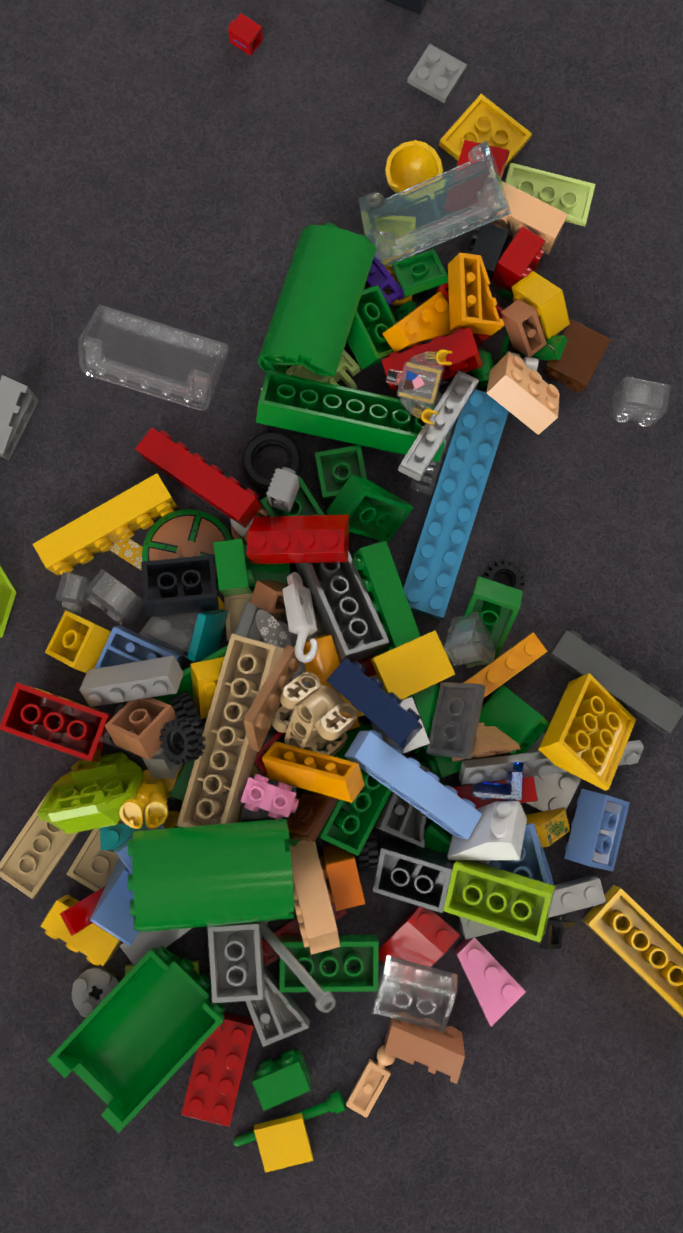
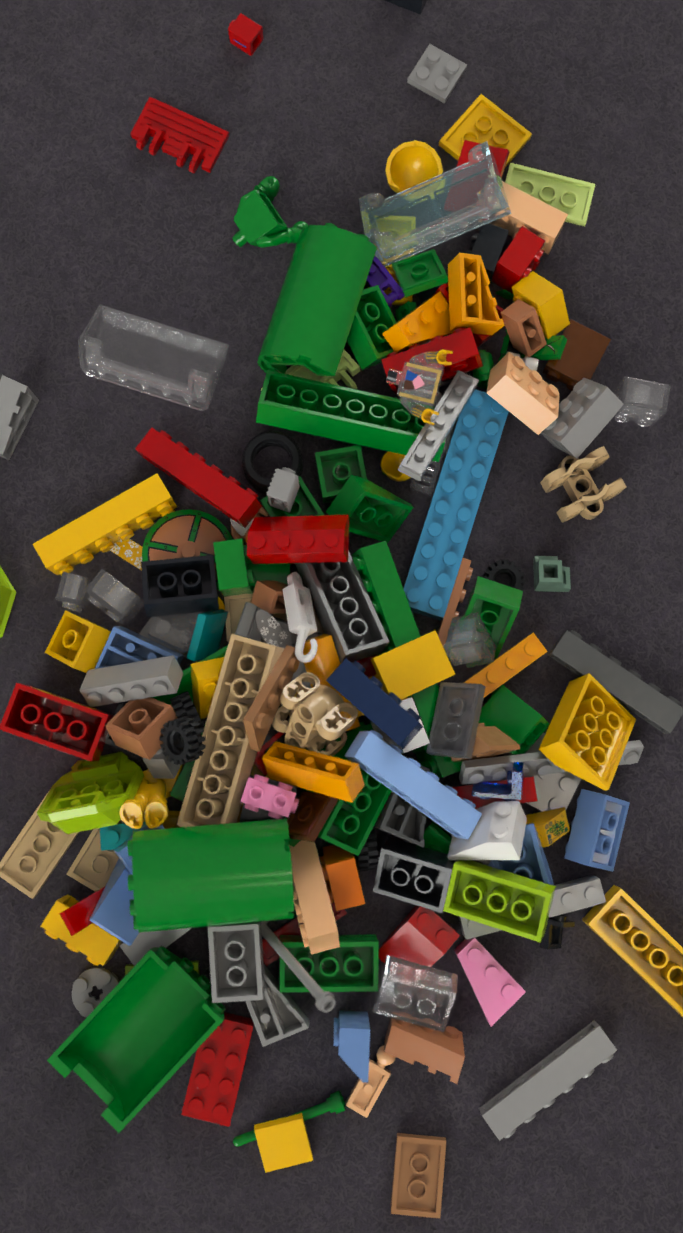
(181, 135): none -> red hinge
(259, 219): none -> green torso
(281, 1078): green brick -> none
(353, 1041): none -> medium blue slope
(390, 464): none -> yellow hair
(418, 1175): none -> medium nougat plate
(457, 595): none -> nougat plate
(547, 1080): none -> light grey brick
(550, 574): none -> sand green brick
(581, 475): none -> tan piece
(582, 417): none -> light grey brick

